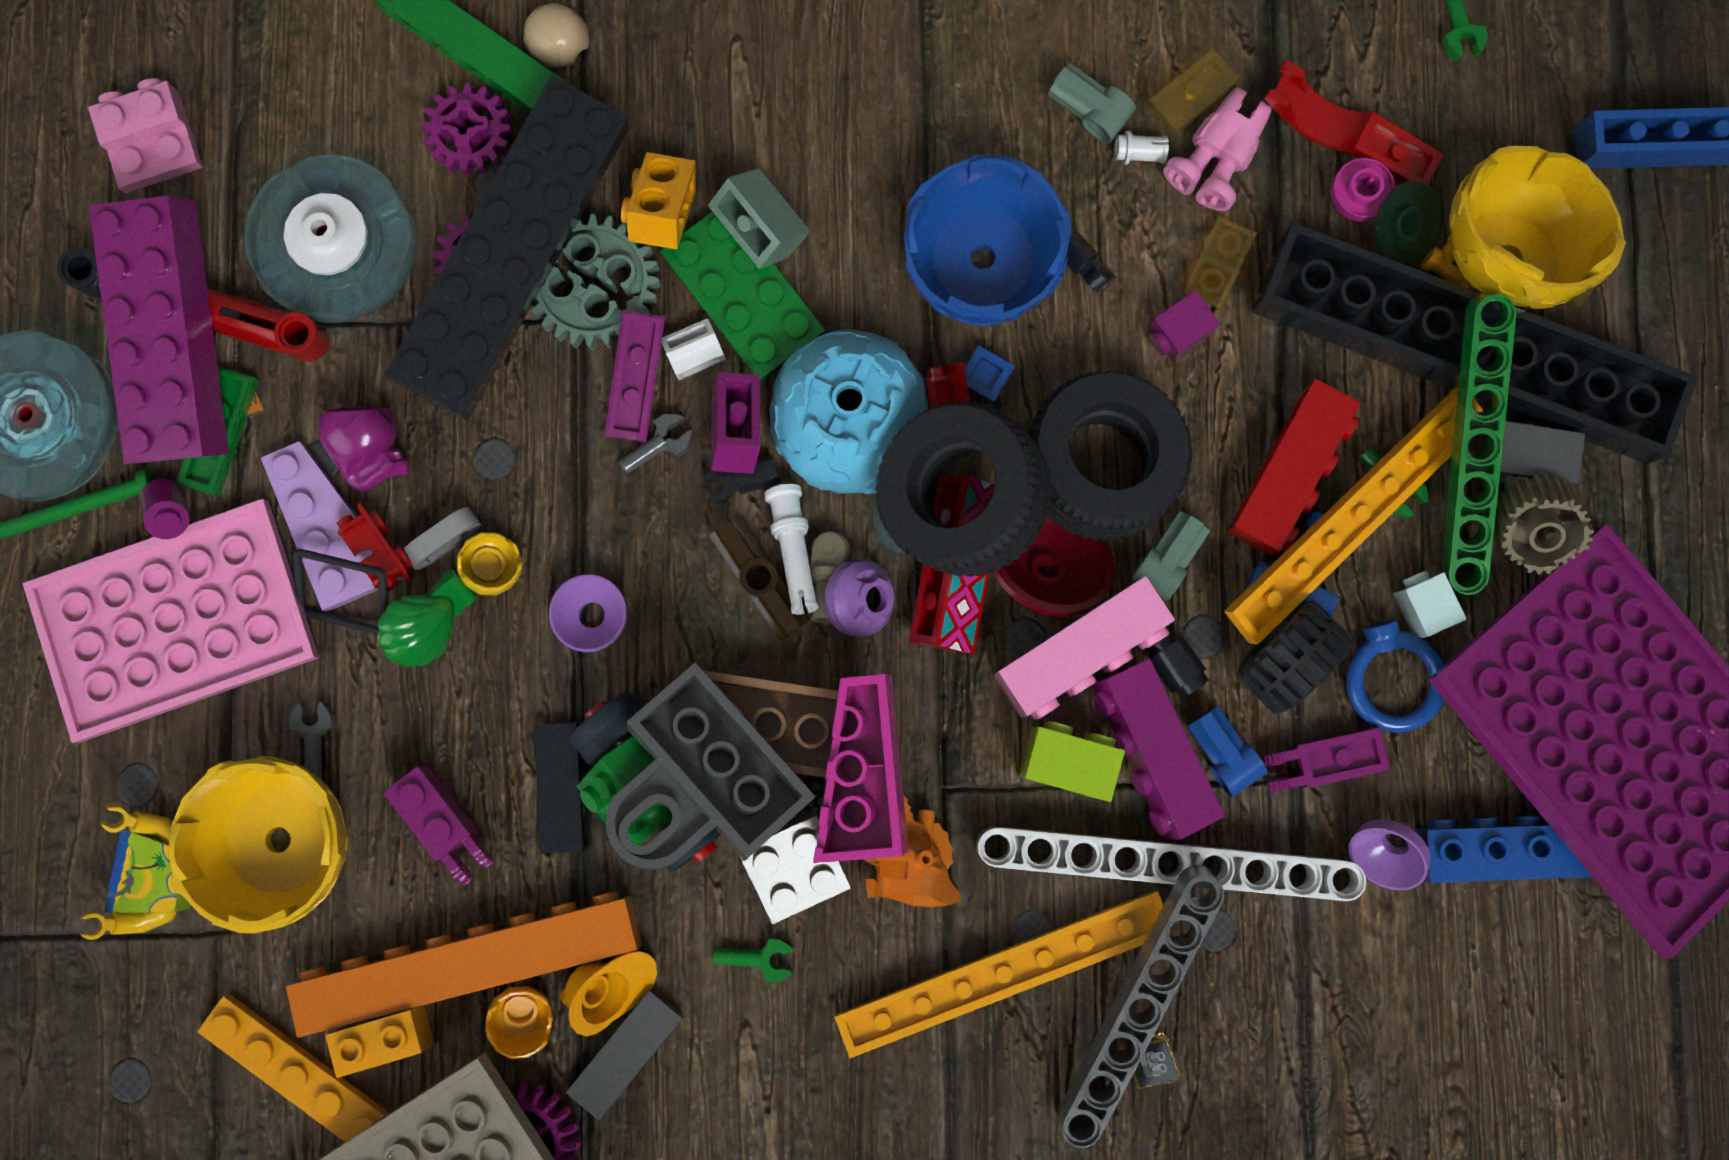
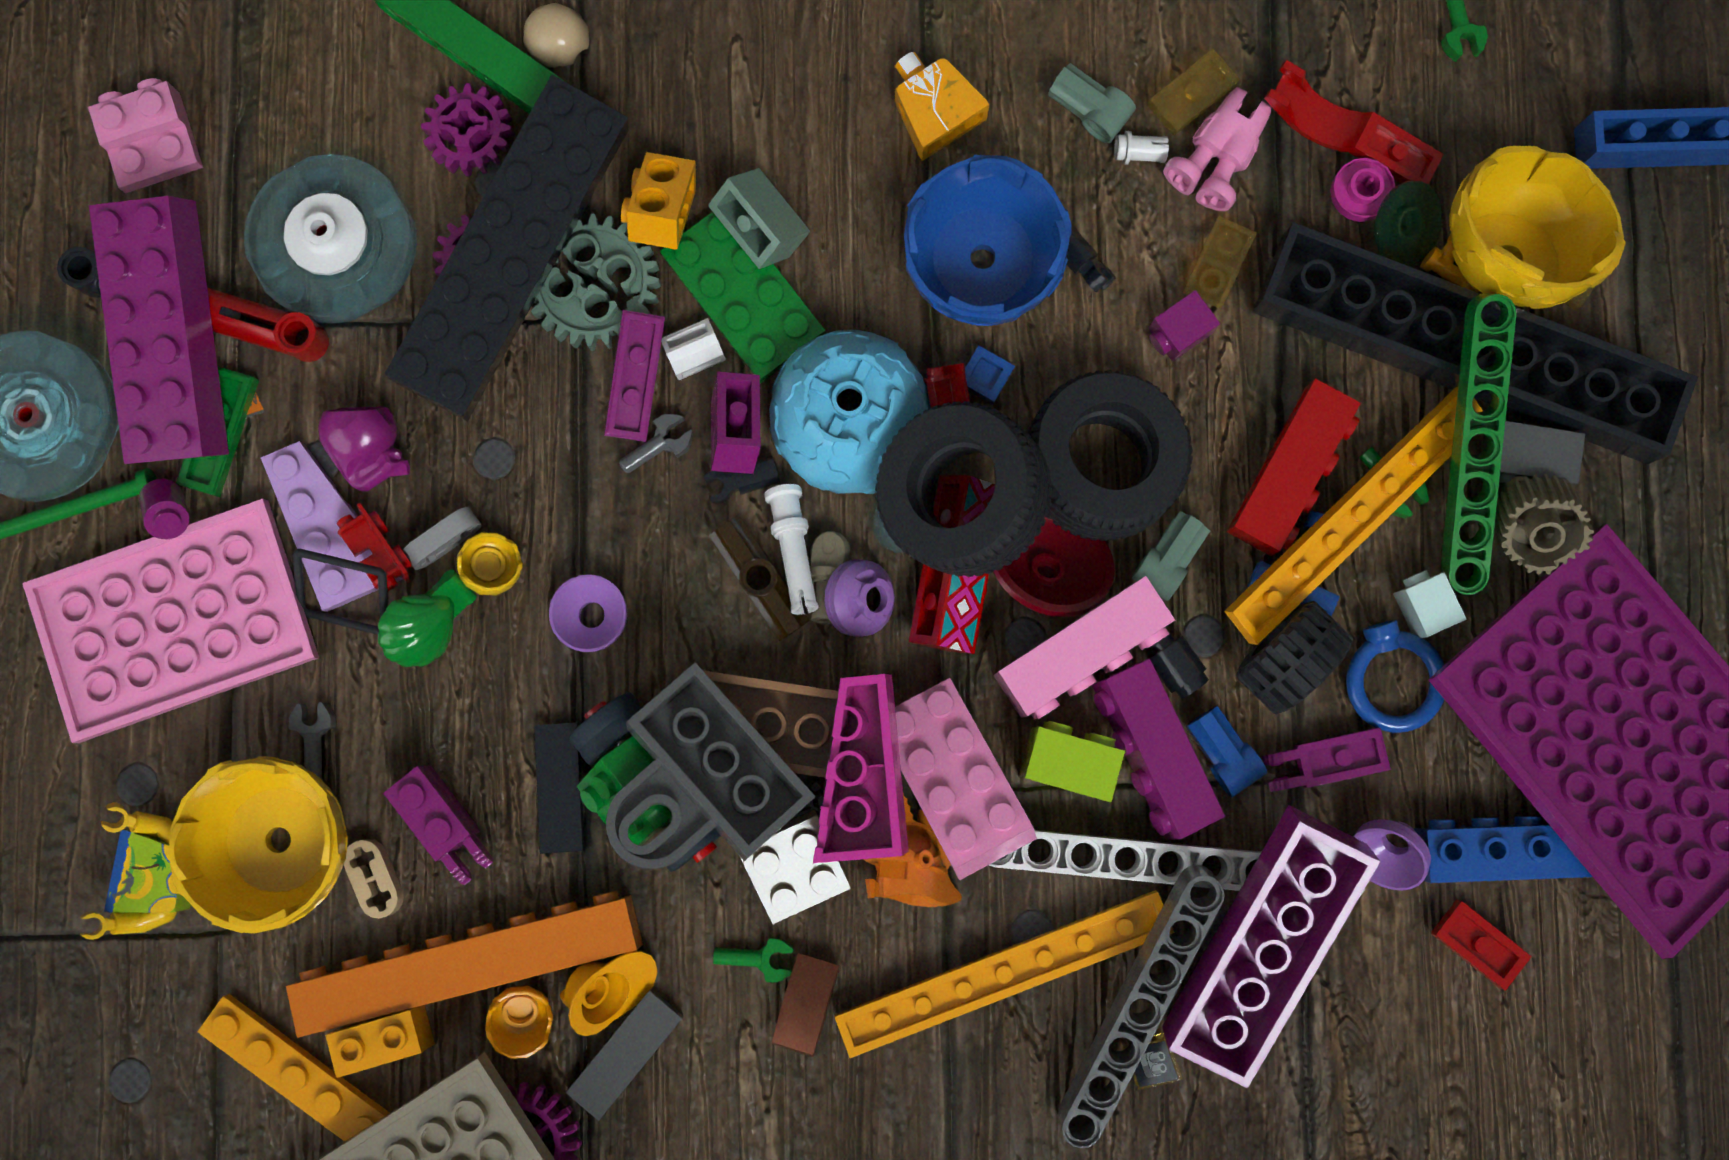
(364, 884): none -> tan beam
(805, 1005): none -> copper slope
(936, 103): none -> light orange torso
(958, 781): none -> bright pink brick
(1269, 946): none -> magenta brick
(1481, 944): none -> red plate

